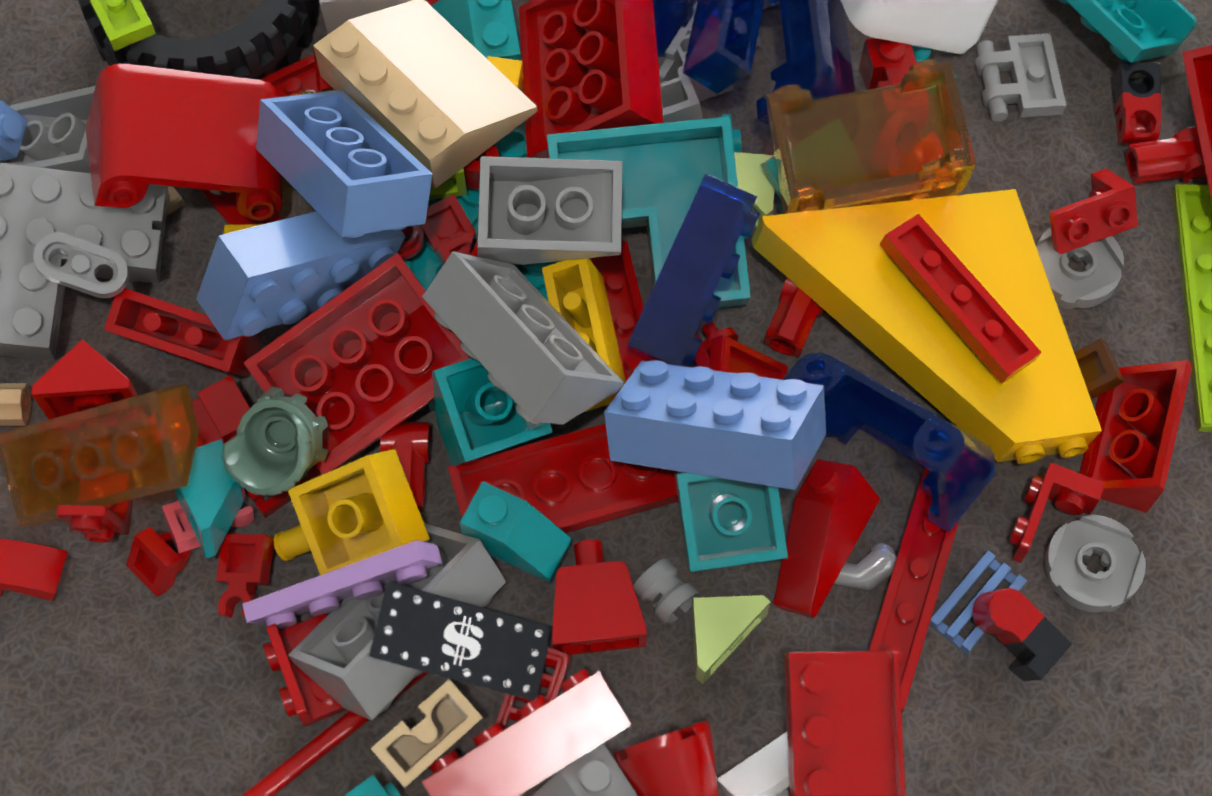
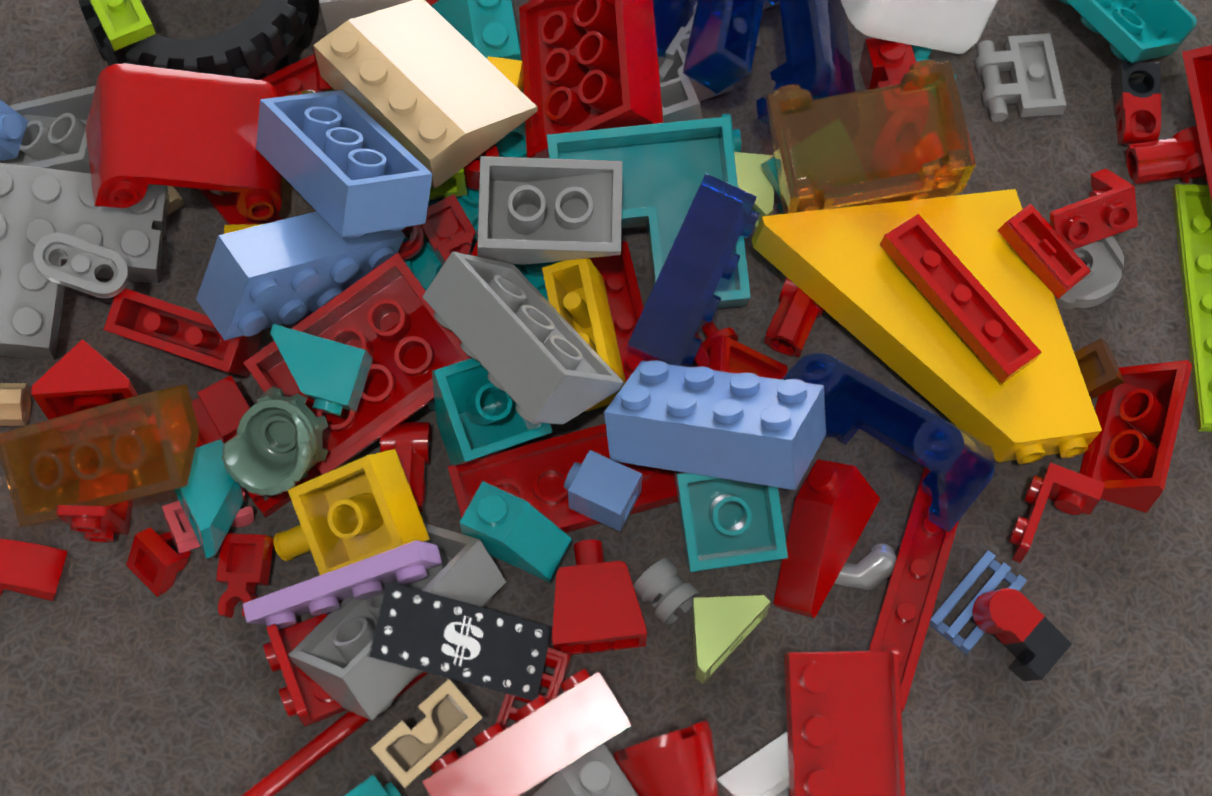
(324, 369): none -> teal slope
(603, 490): none -> medium blue brick
(1044, 250): none -> red tile
(1118, 553): light grey plate -> none

